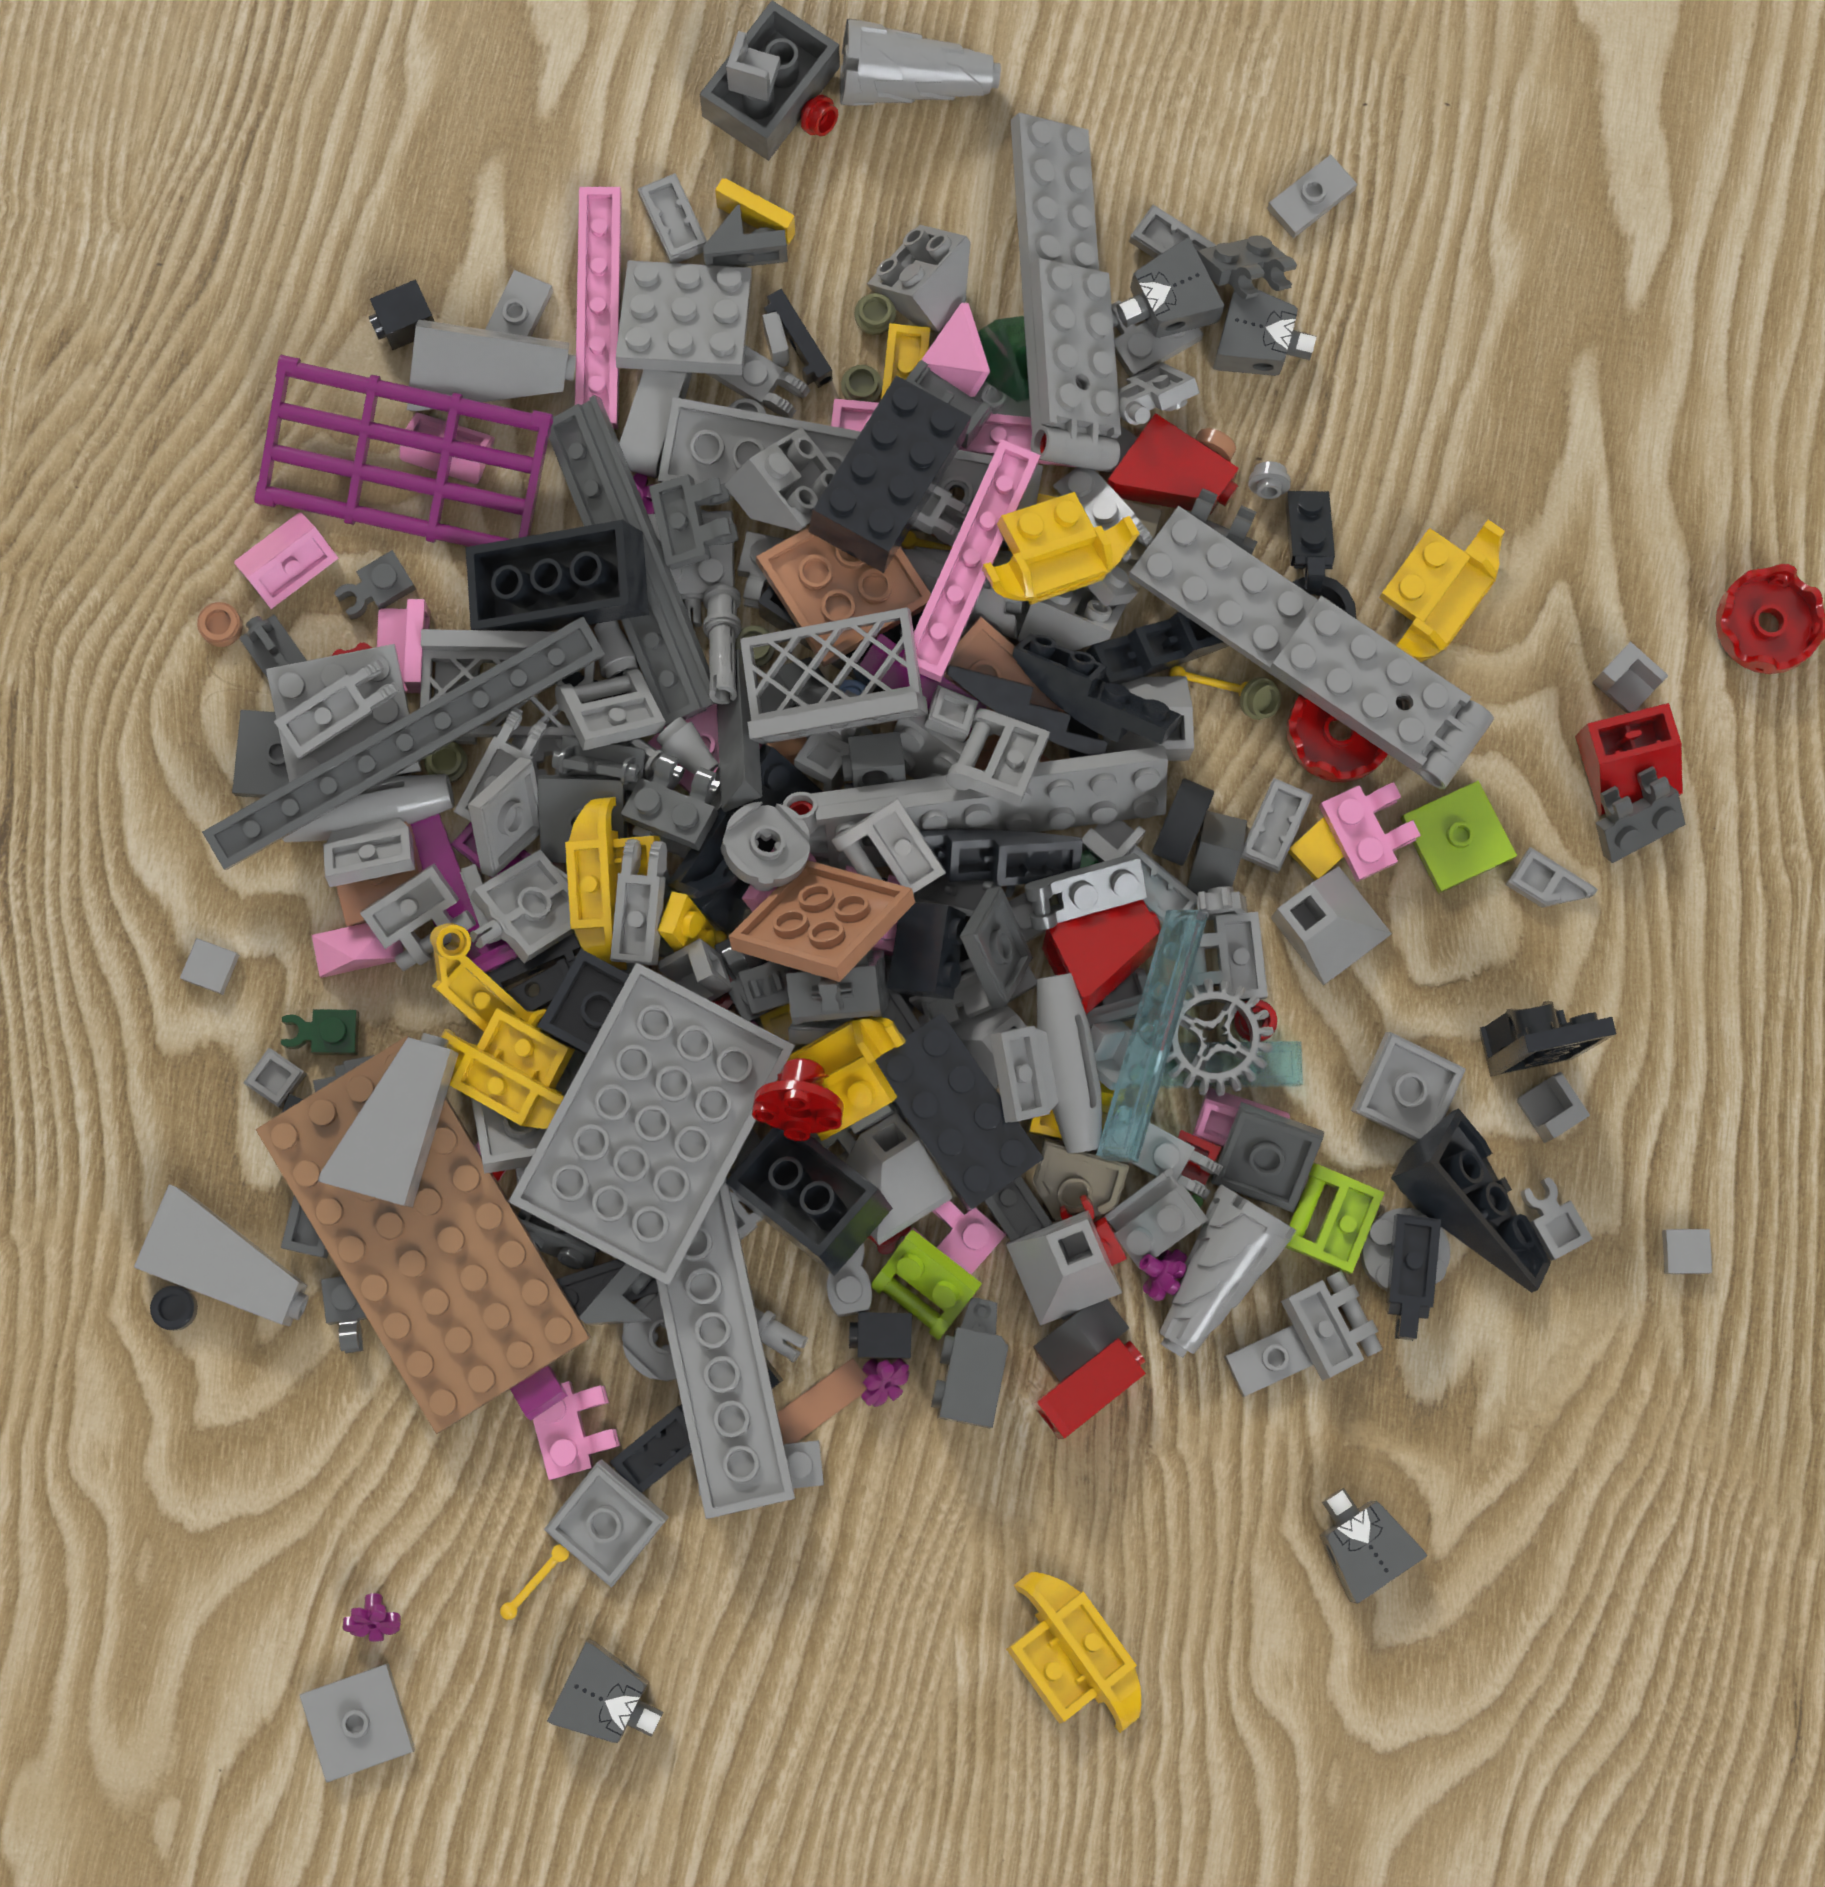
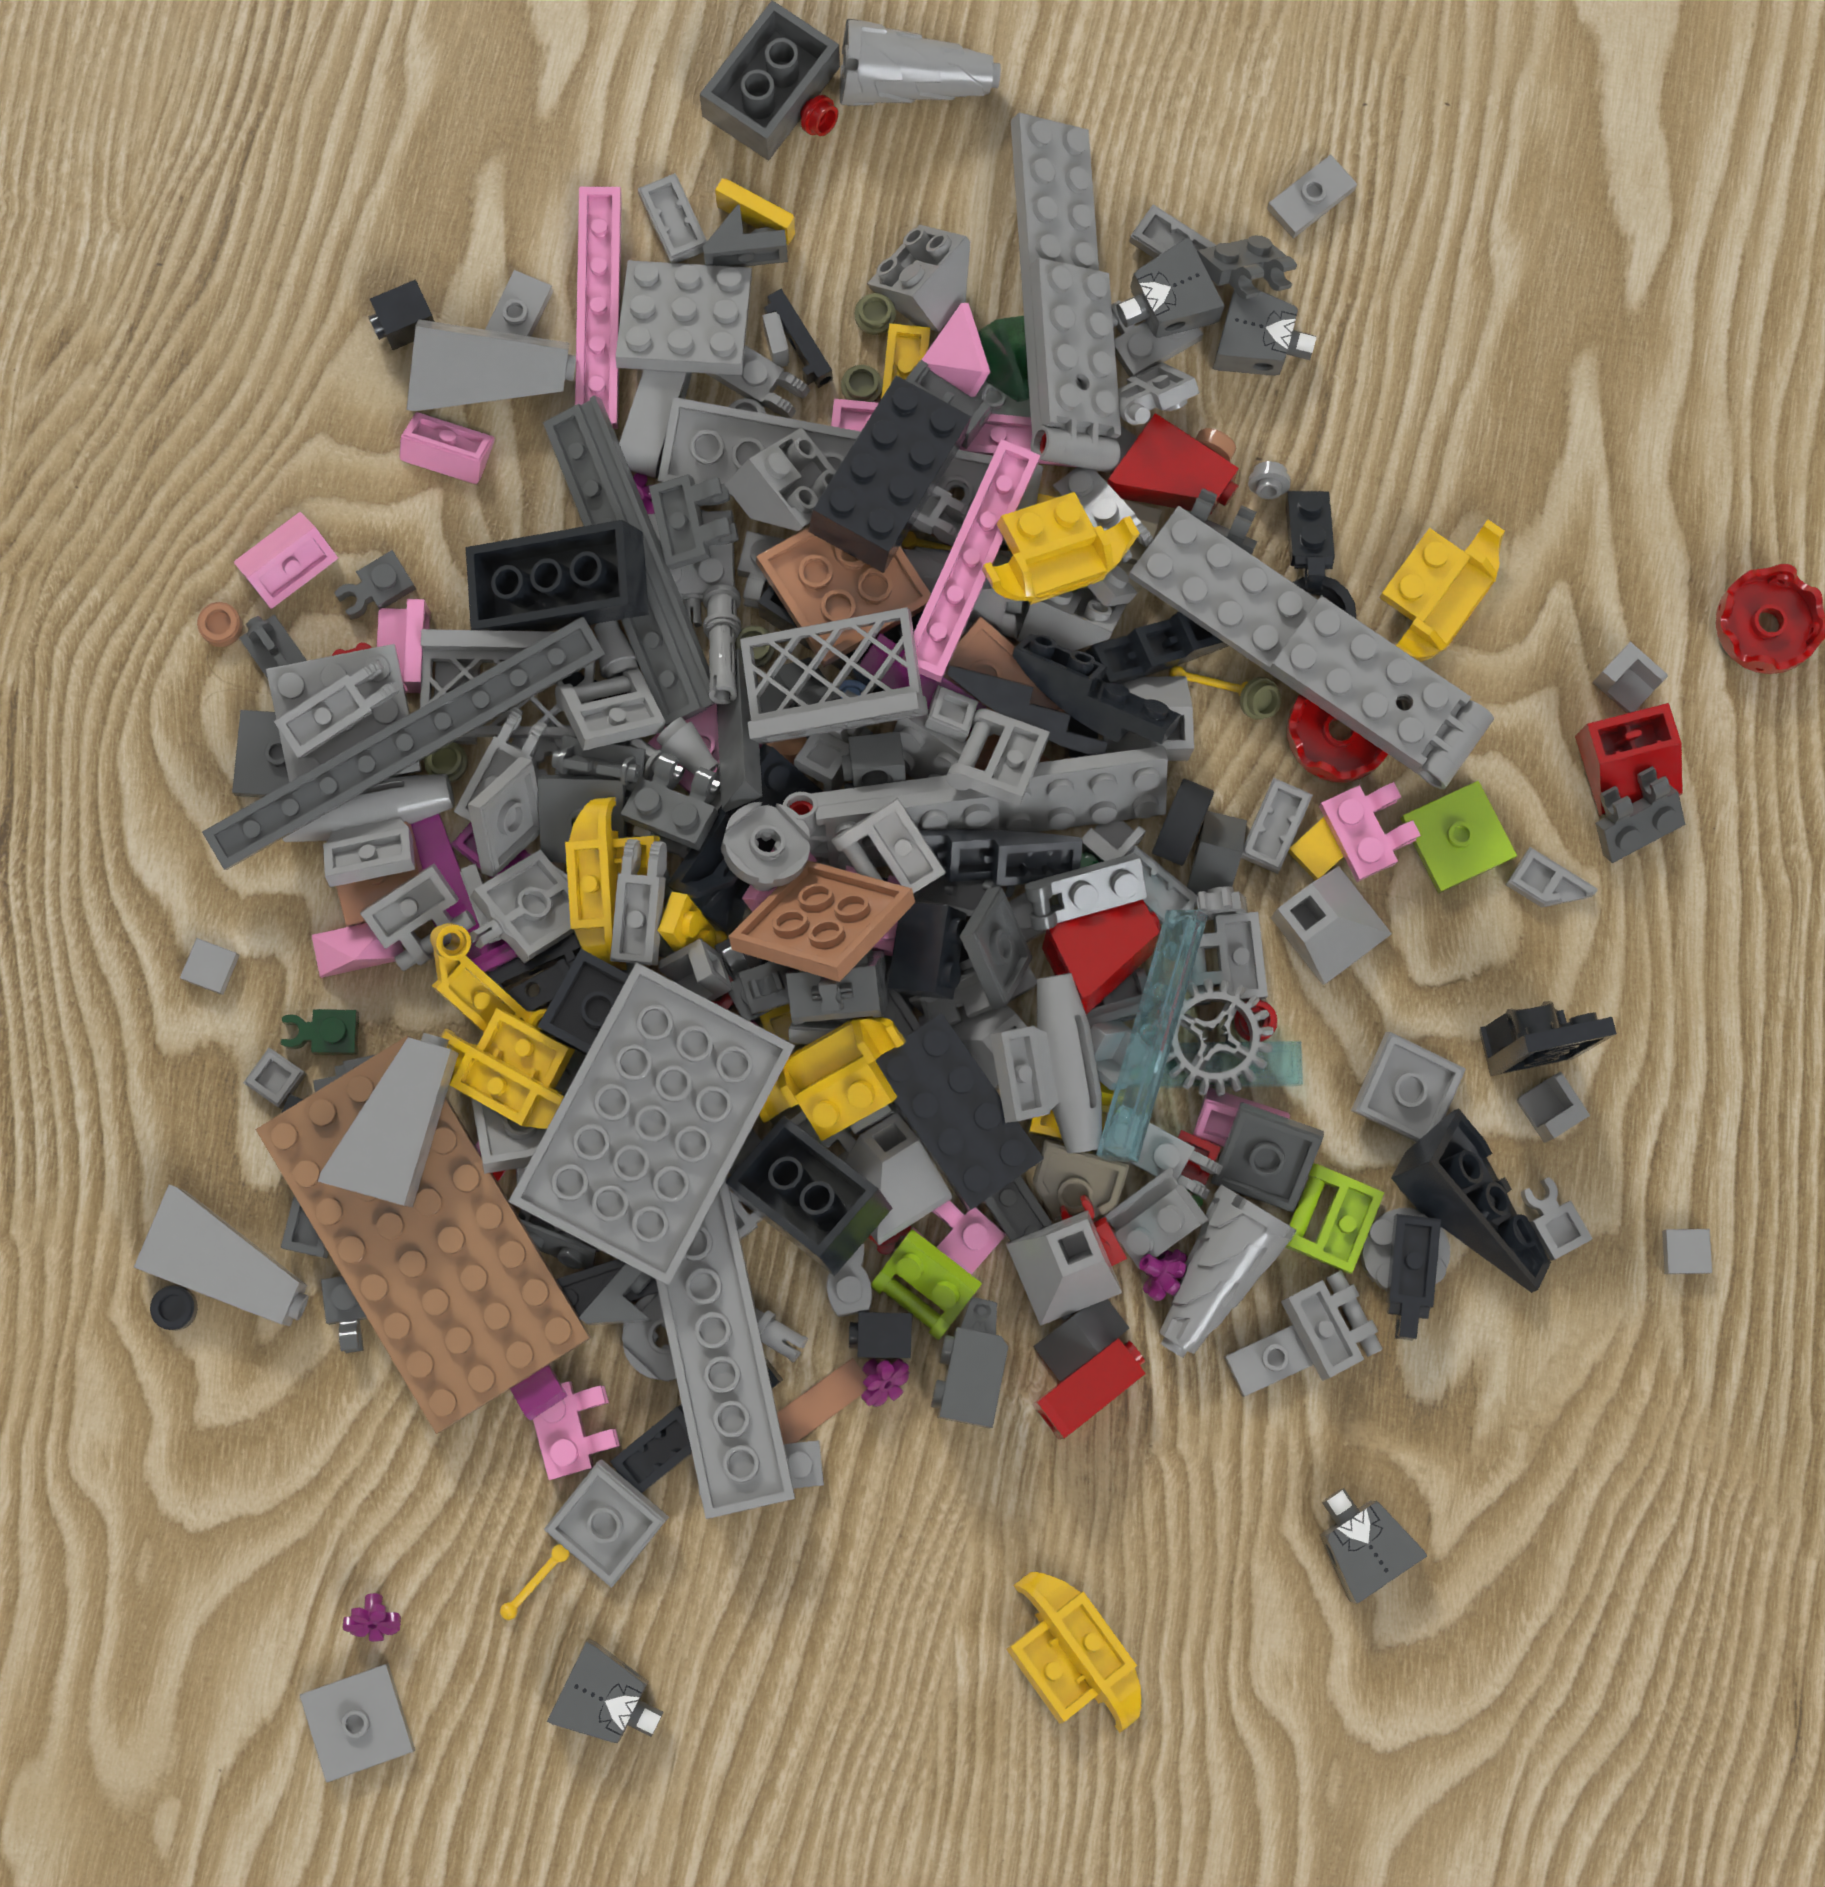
(368, 429): magenta door -> none
(751, 70): light grey panel -> none
(799, 1101): red plate -> none

